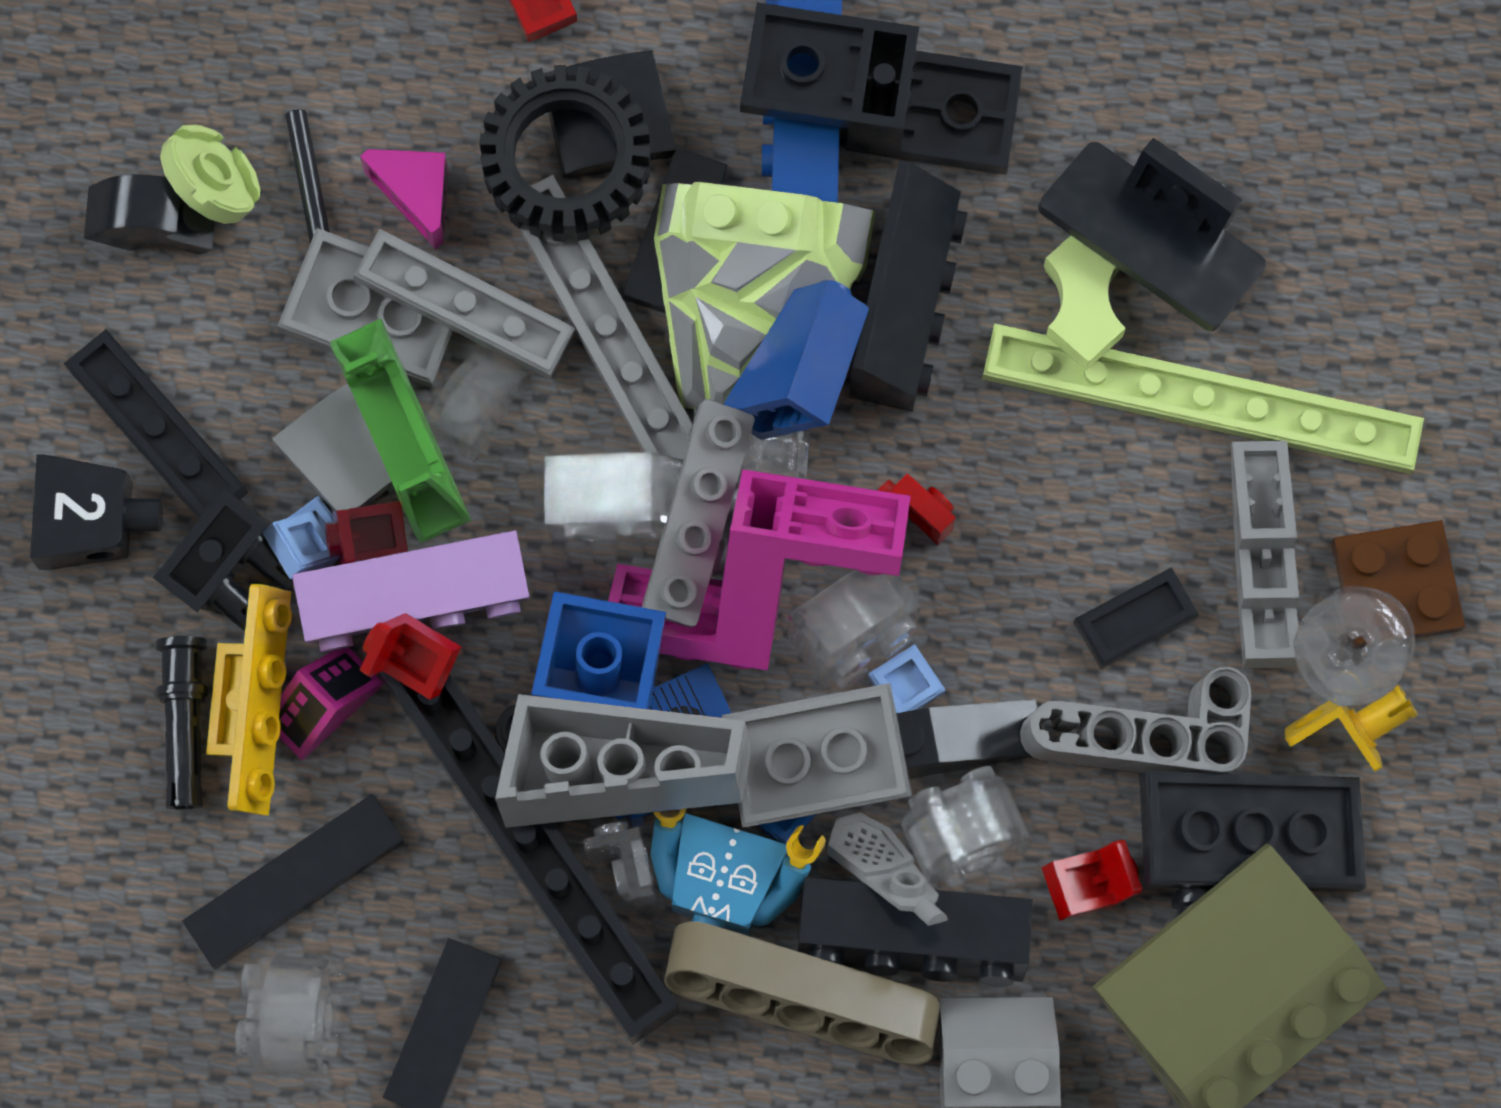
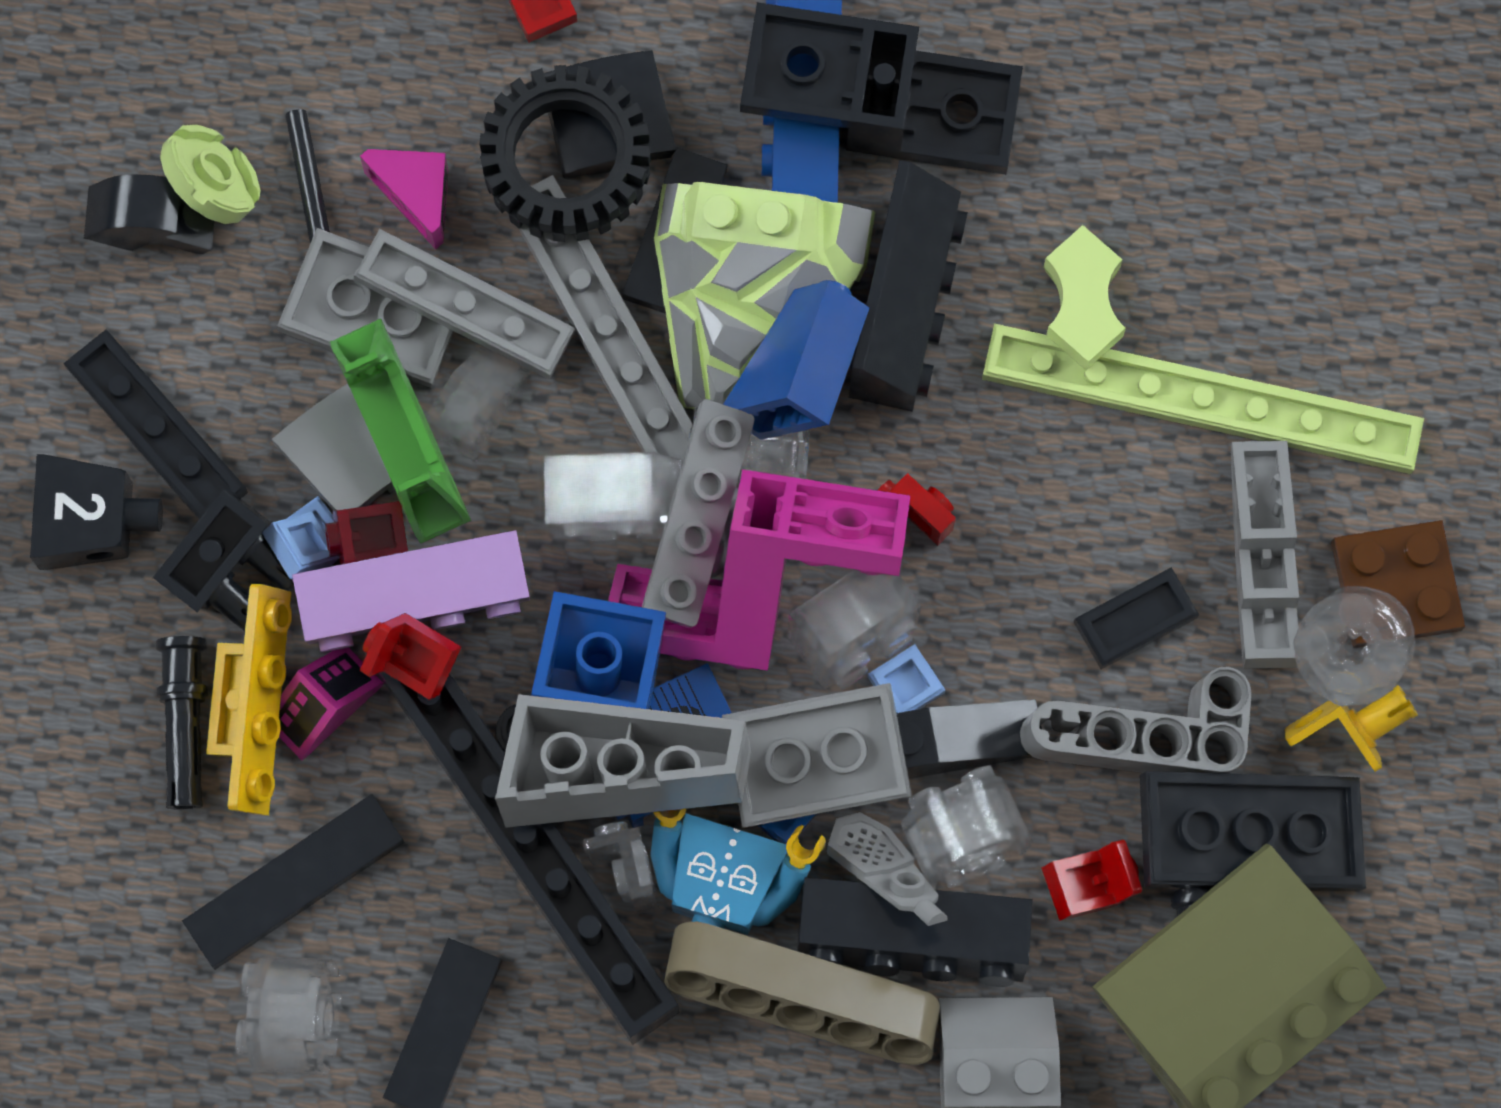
(1158, 226): black bracket -> none

